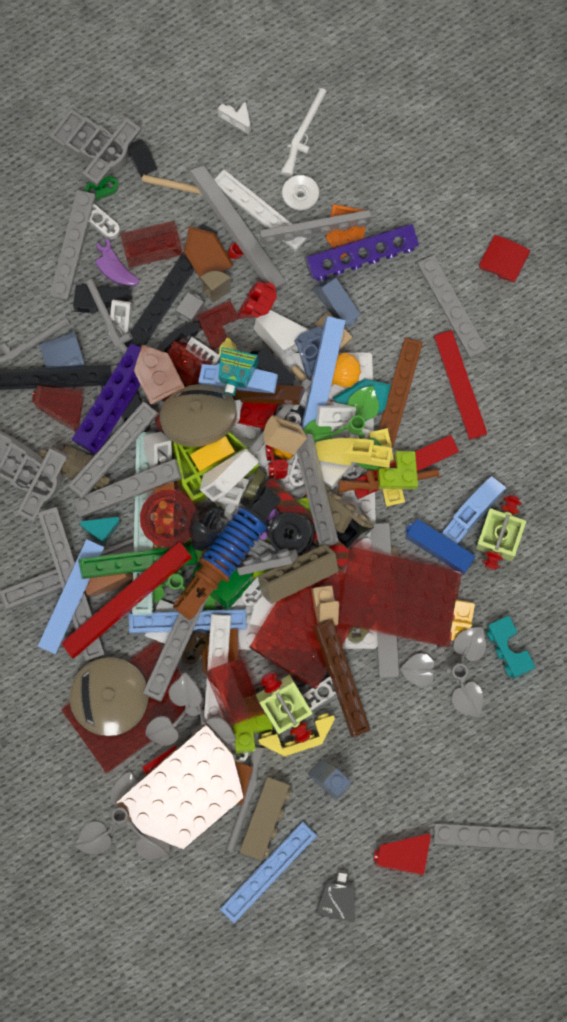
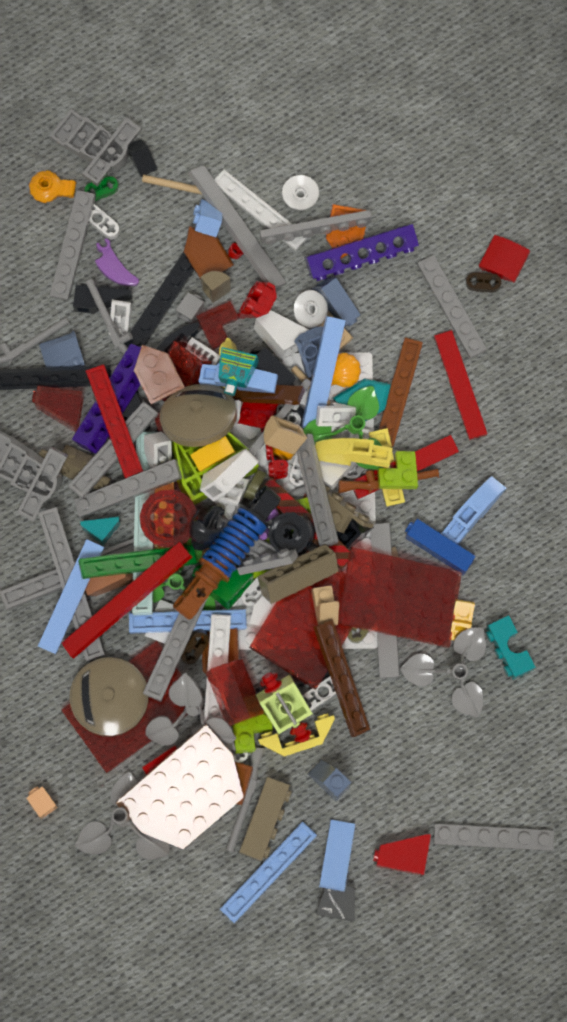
(41, 802): none -> light nougat brick
(47, 187): none -> light orange animal
(114, 421): none -> red tile
(151, 244): clear red slope -> none
(207, 218): none -> light blue slope
(238, 119): white slope -> none
(296, 142): white piece -> none
(303, 309): none -> white dish
(337, 855): none -> light blue piece
(485, 286): none -> dark brown beam
(501, 533): yellowish green brick -> none

